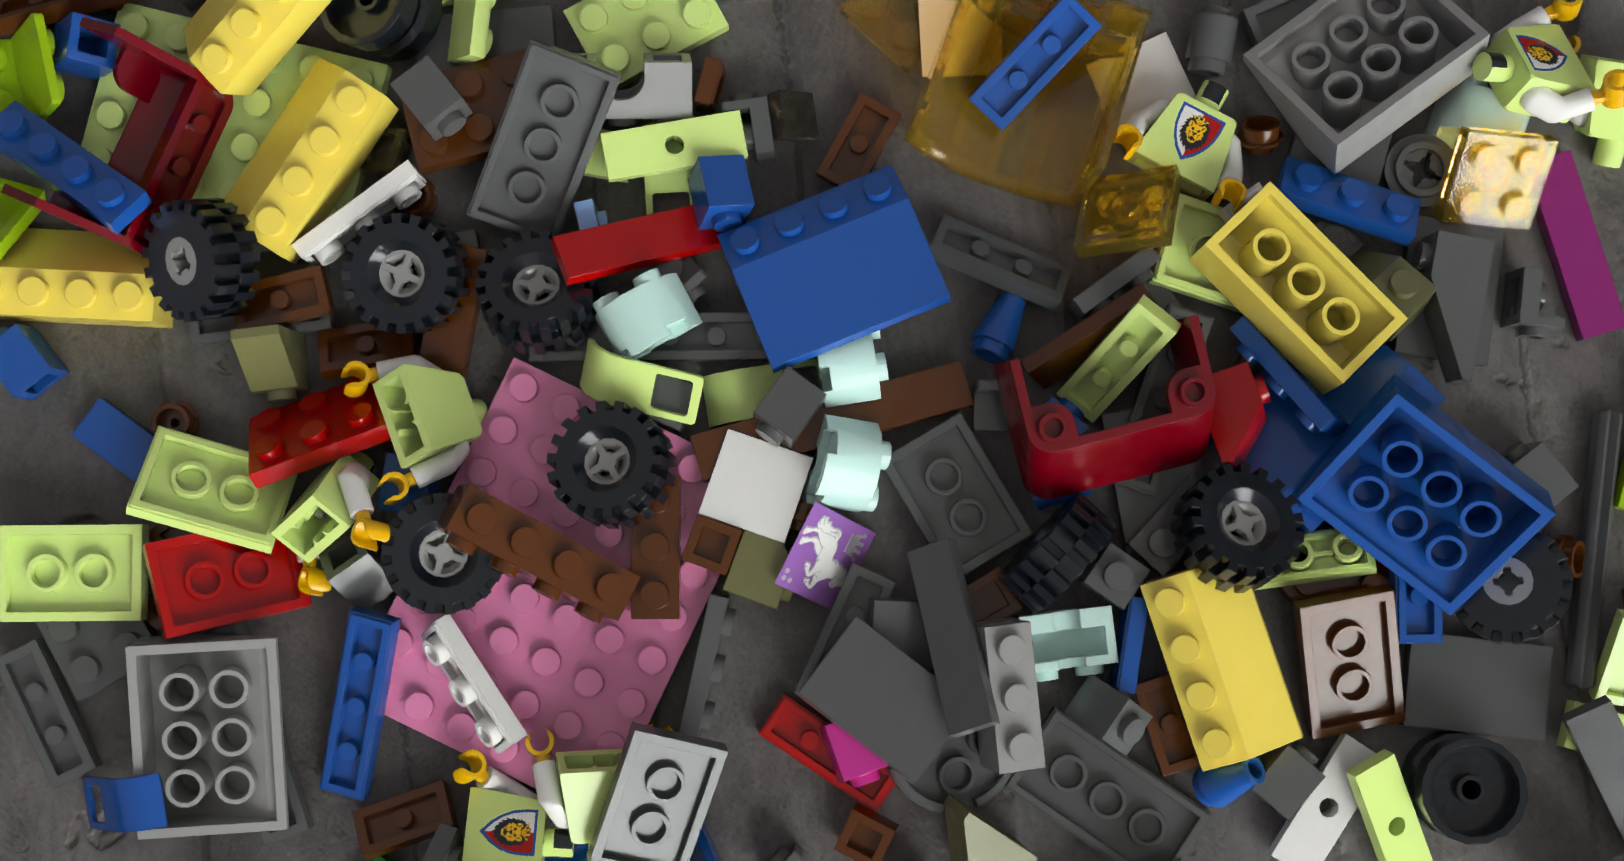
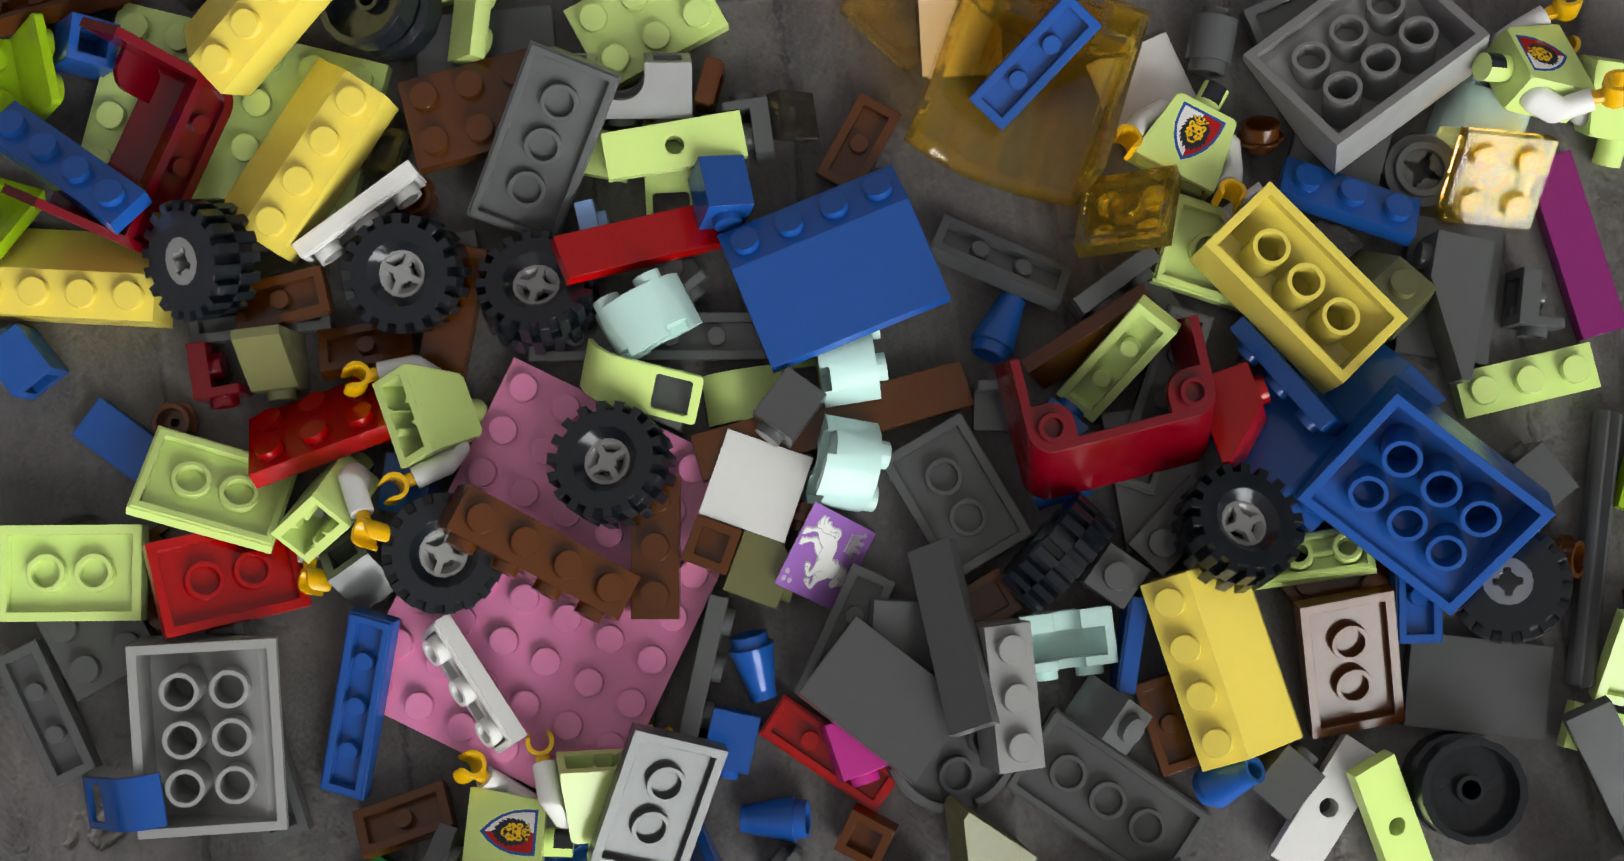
(207, 374): none -> dark red bracket
(432, 99): dark grey brick -> none
(739, 733): none -> blue brick
(755, 662): none -> blue cone
(777, 818): none -> blue cone
(1526, 381): none -> yellowish green plate

